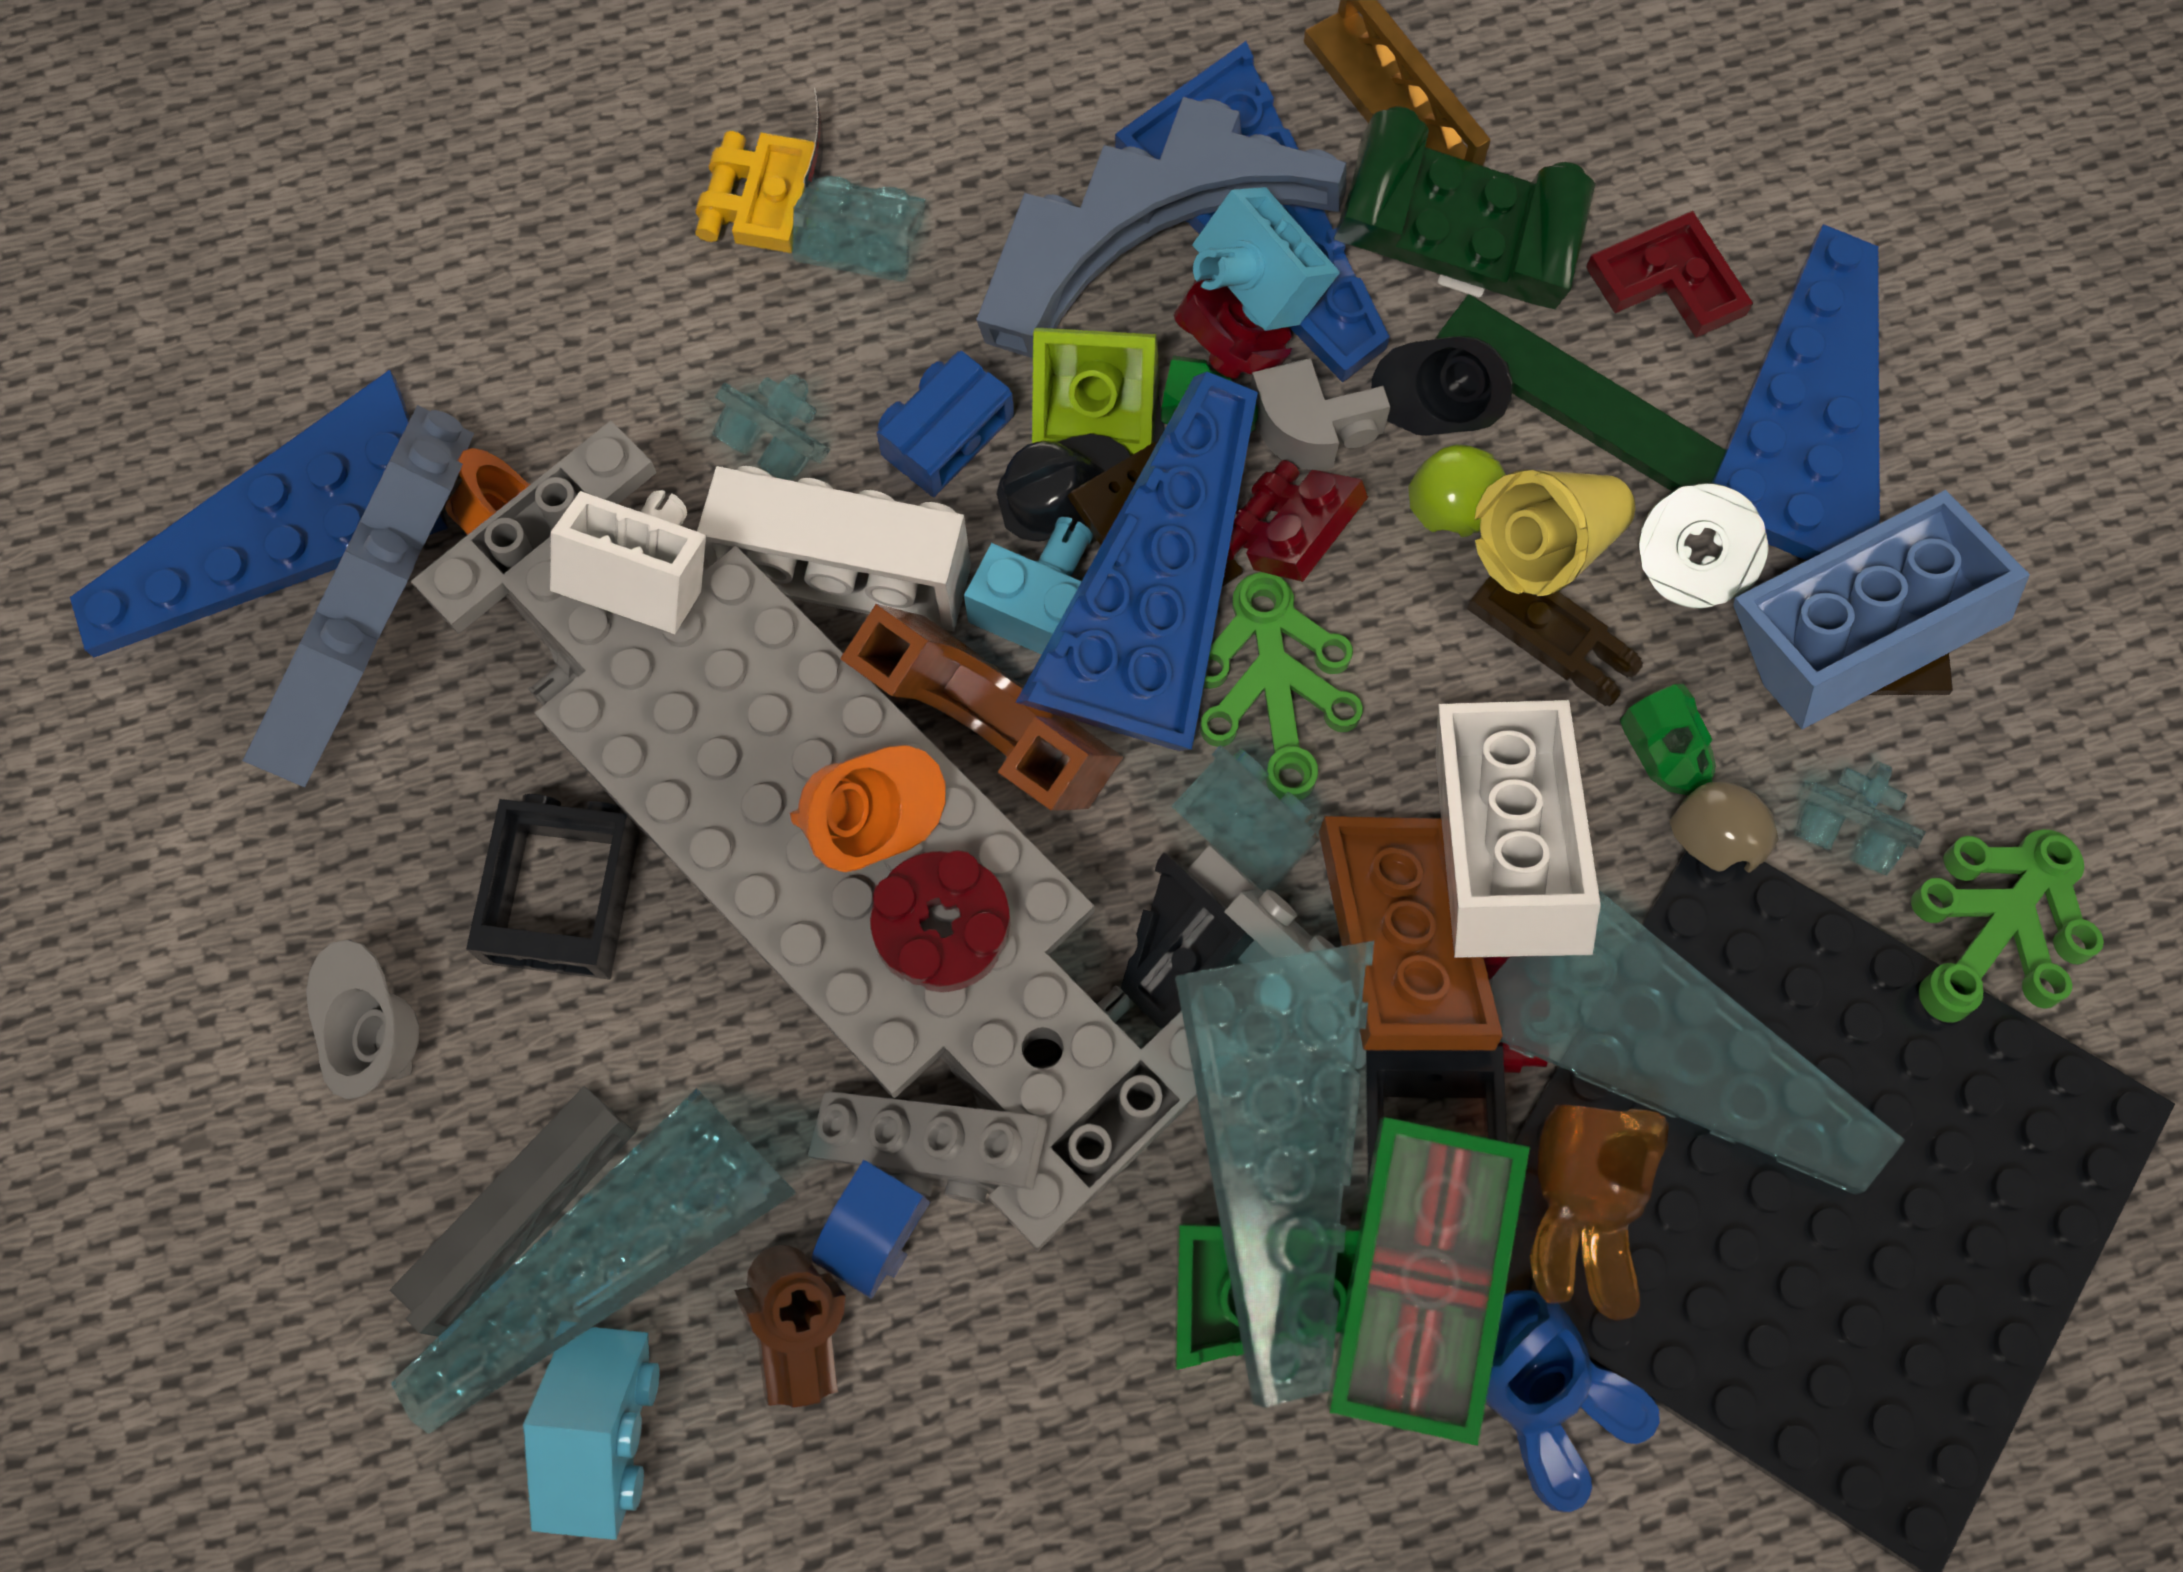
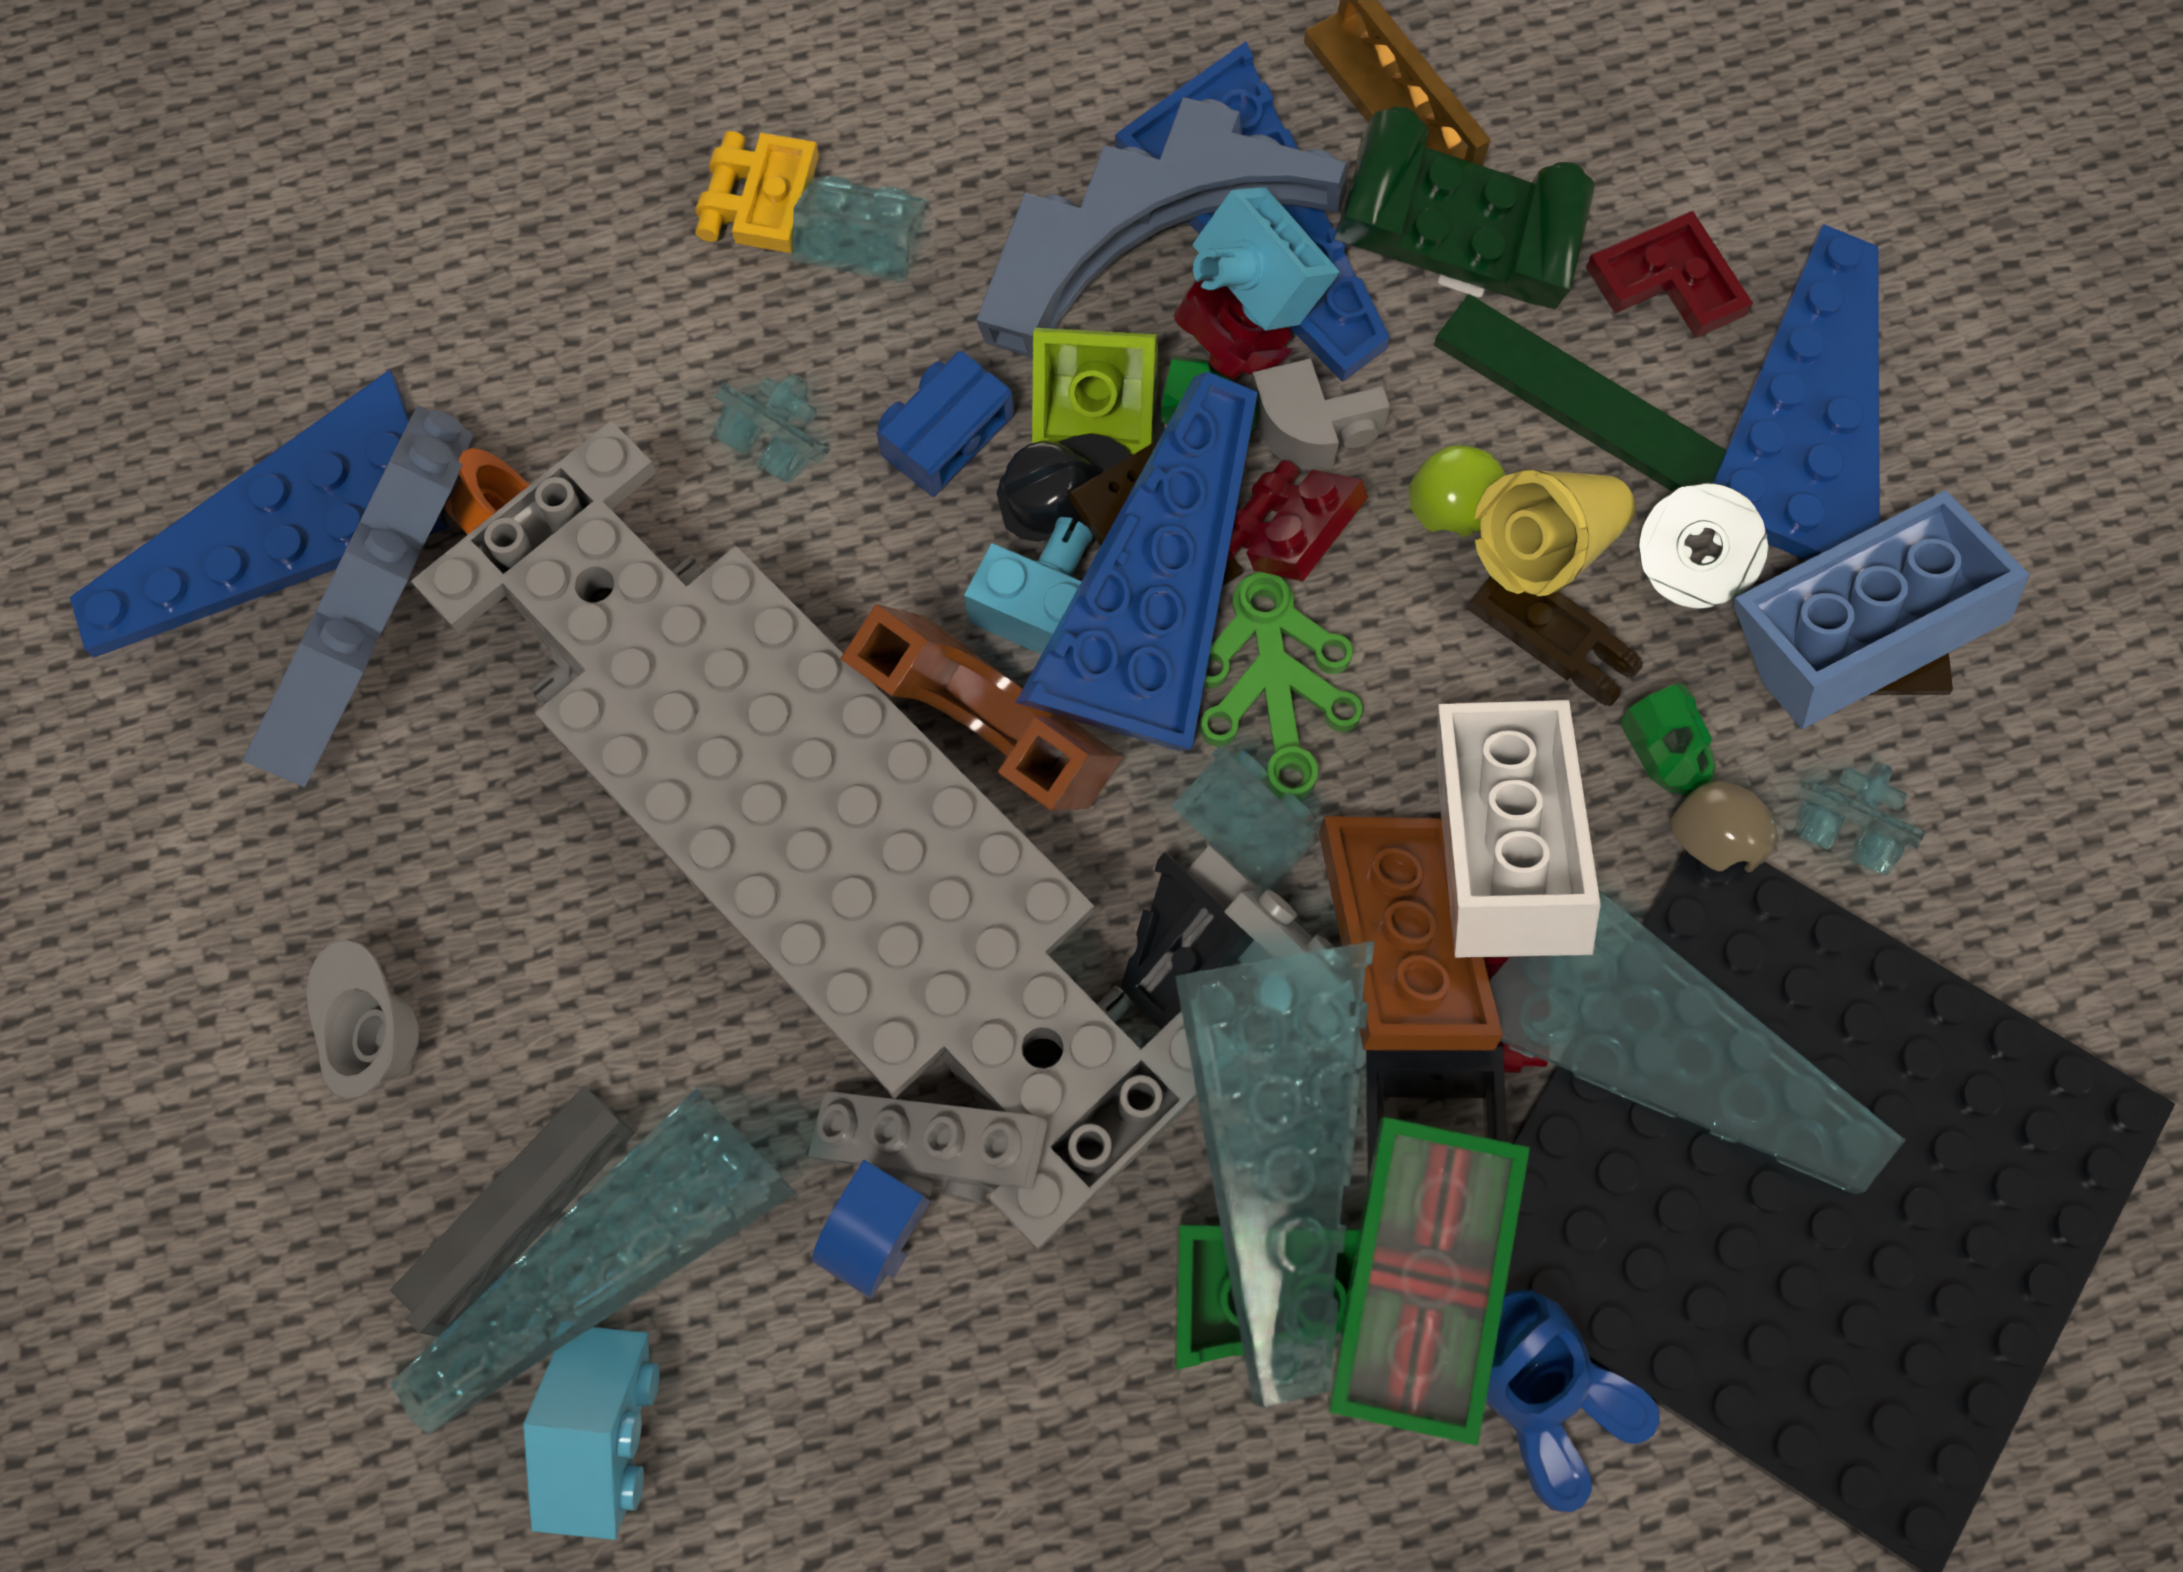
(544, 816): black window -> none
(629, 559): white brick -> none
(794, 1320): reddish brown piece -> none
(816, 159): black sticker -> none
(840, 544): white brick -> none
(871, 806): orange piece -> none
(922, 956): dark red plate -> none
(1444, 385): black piece -> none
(1596, 1180): clear orange piece -> none
(2010, 914): bright green plant -> none

